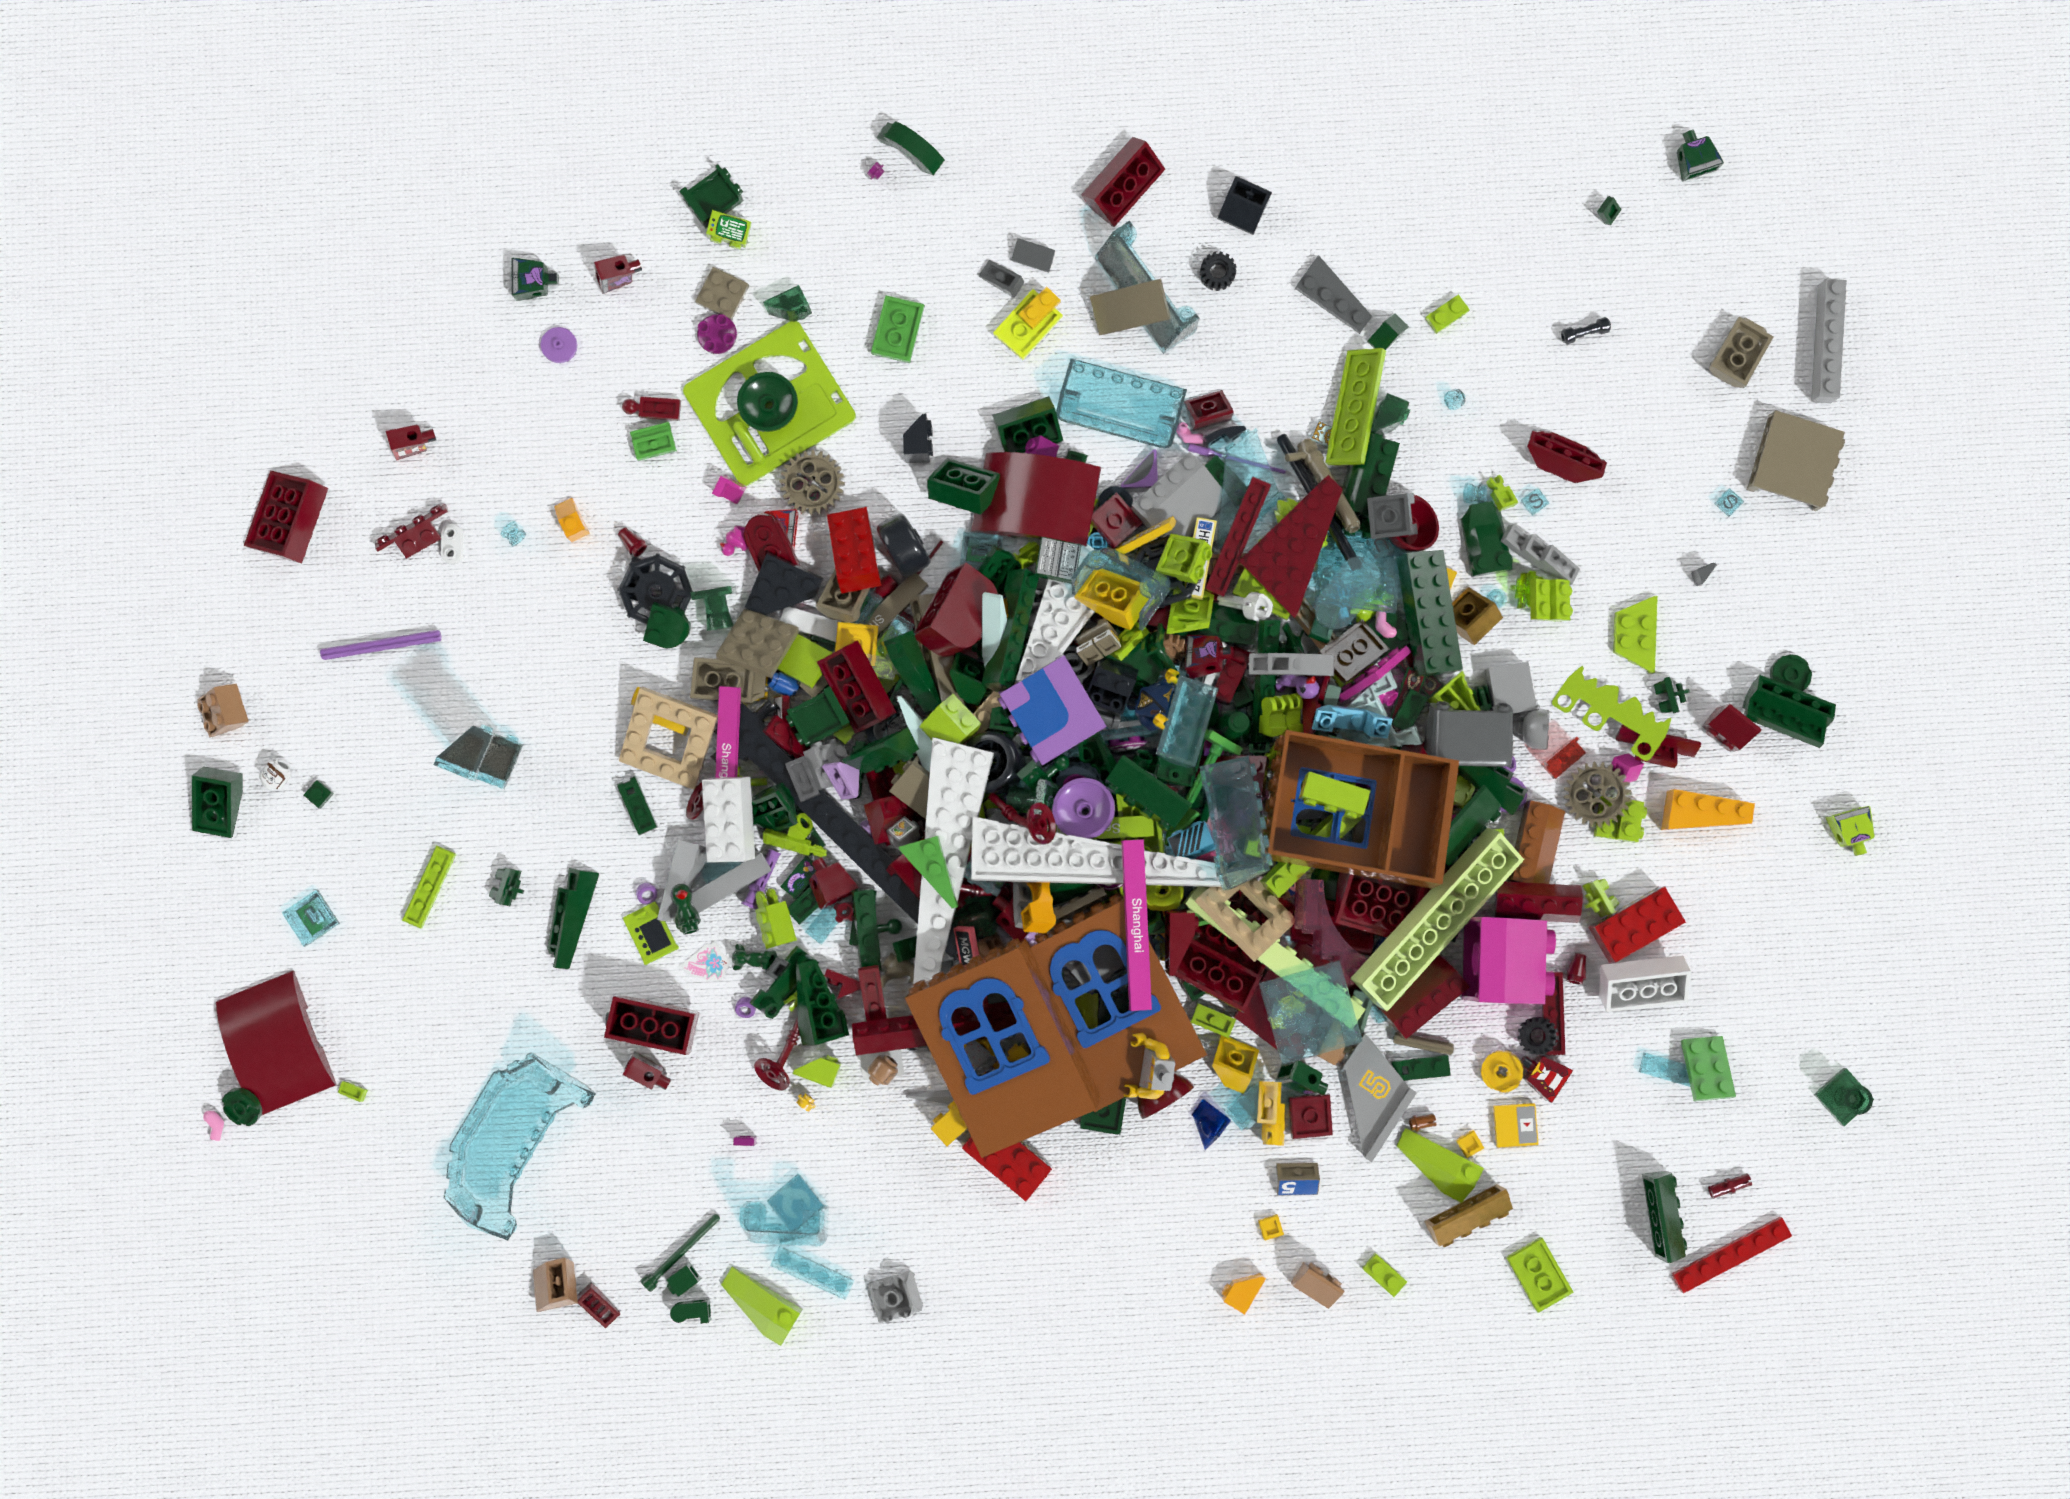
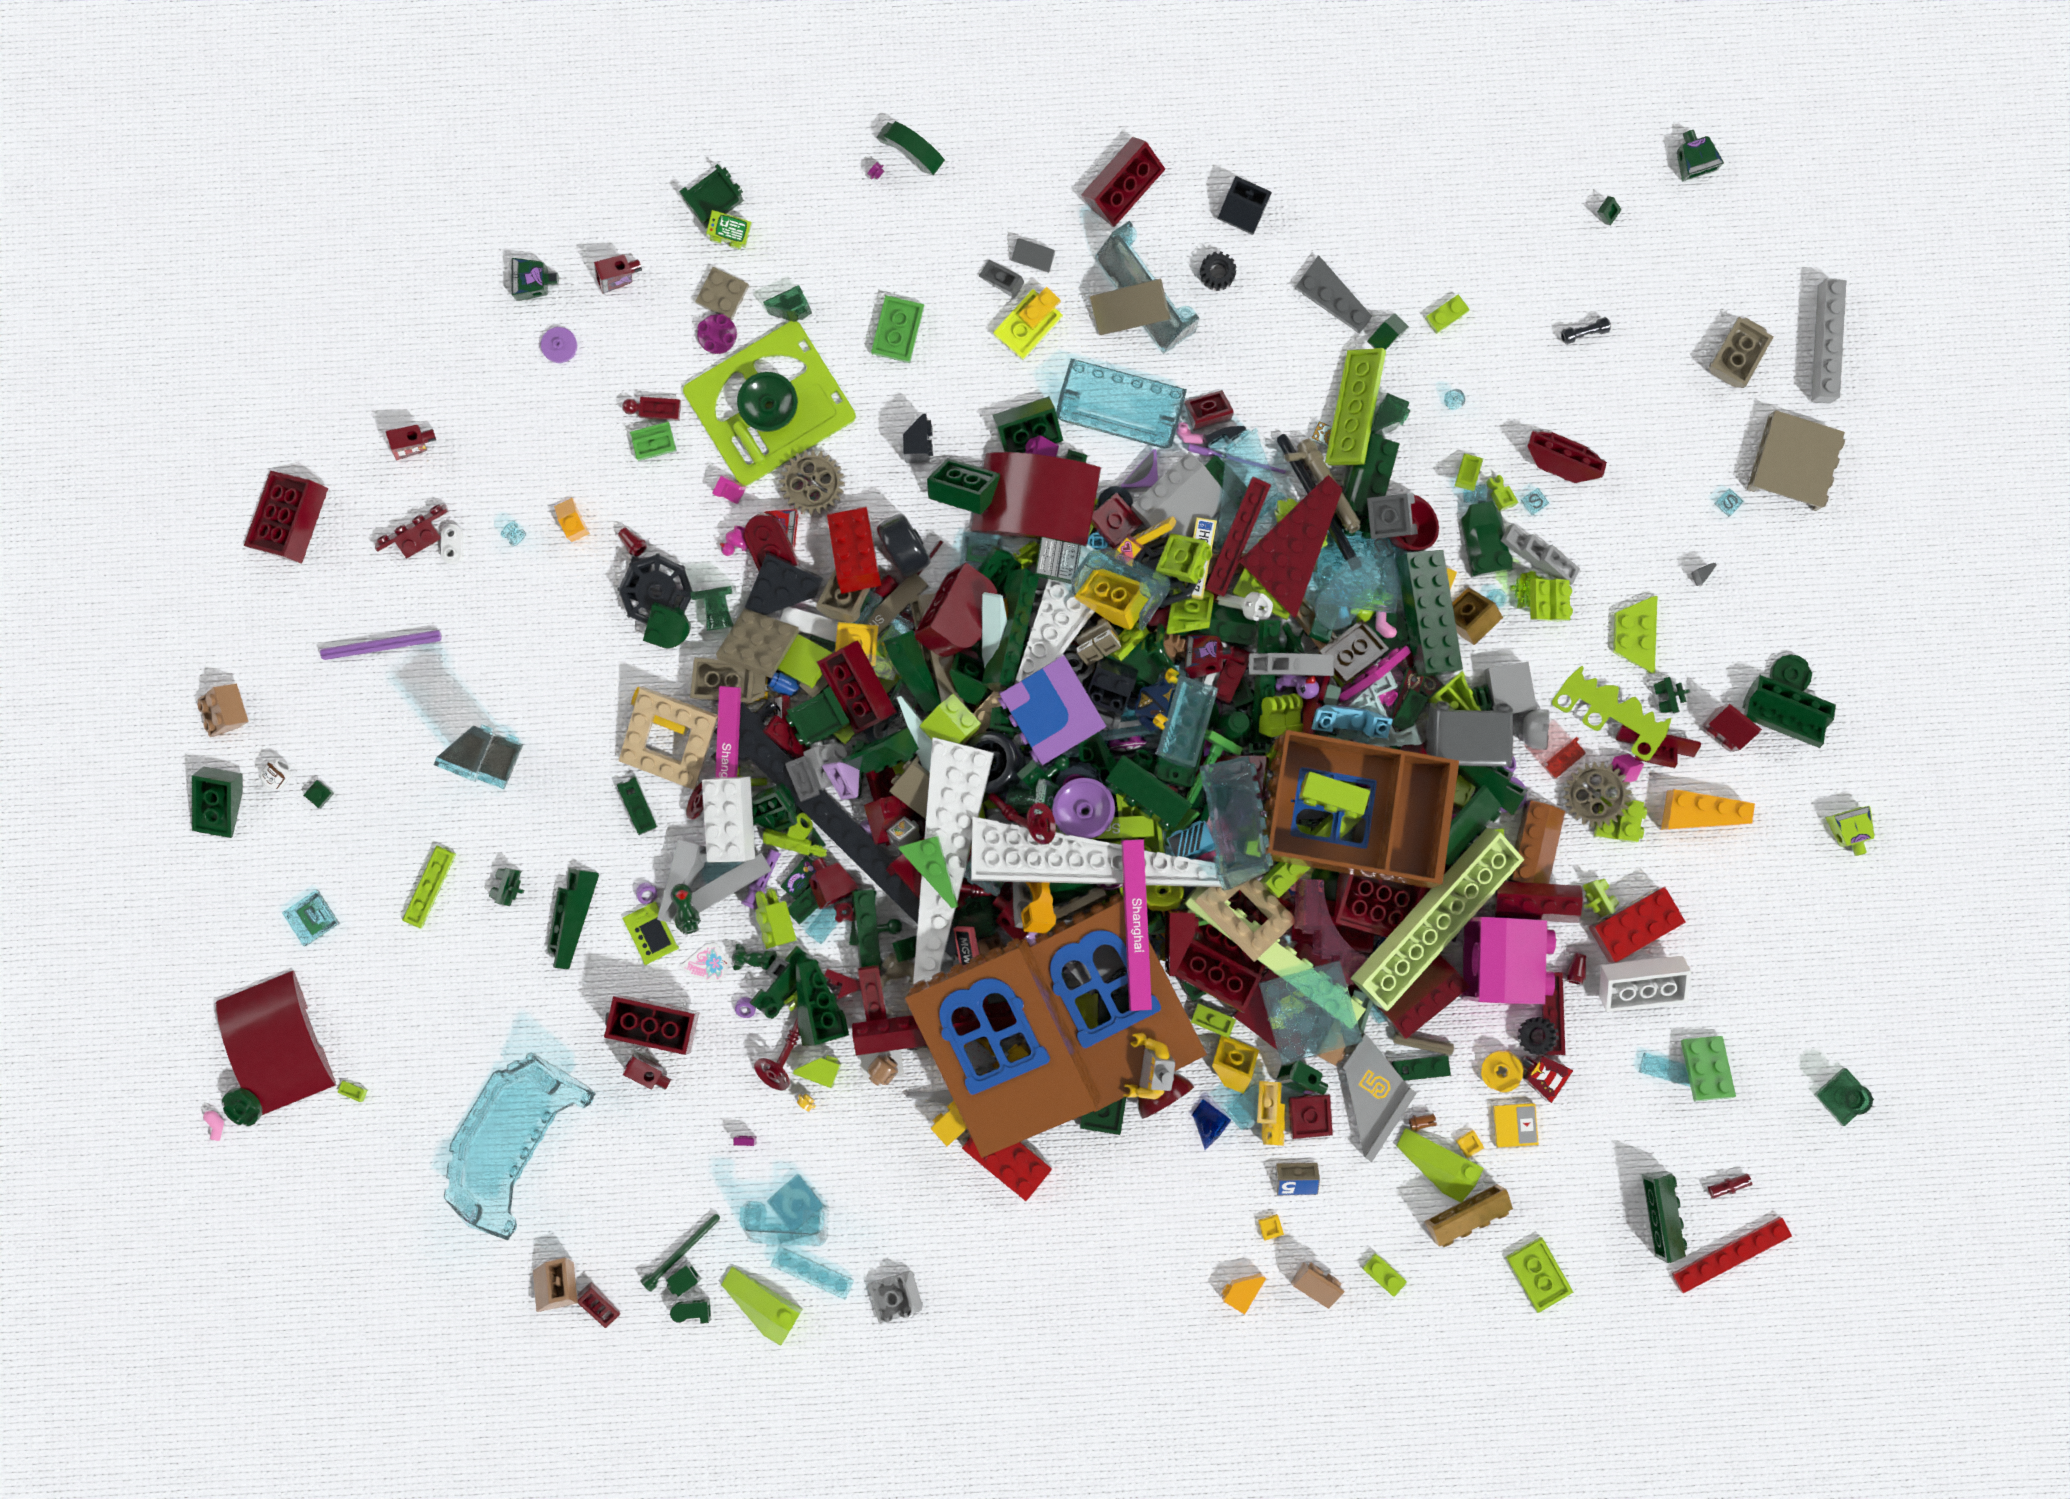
(1129, 547): none -> tile
(1468, 472): none -> lime tile

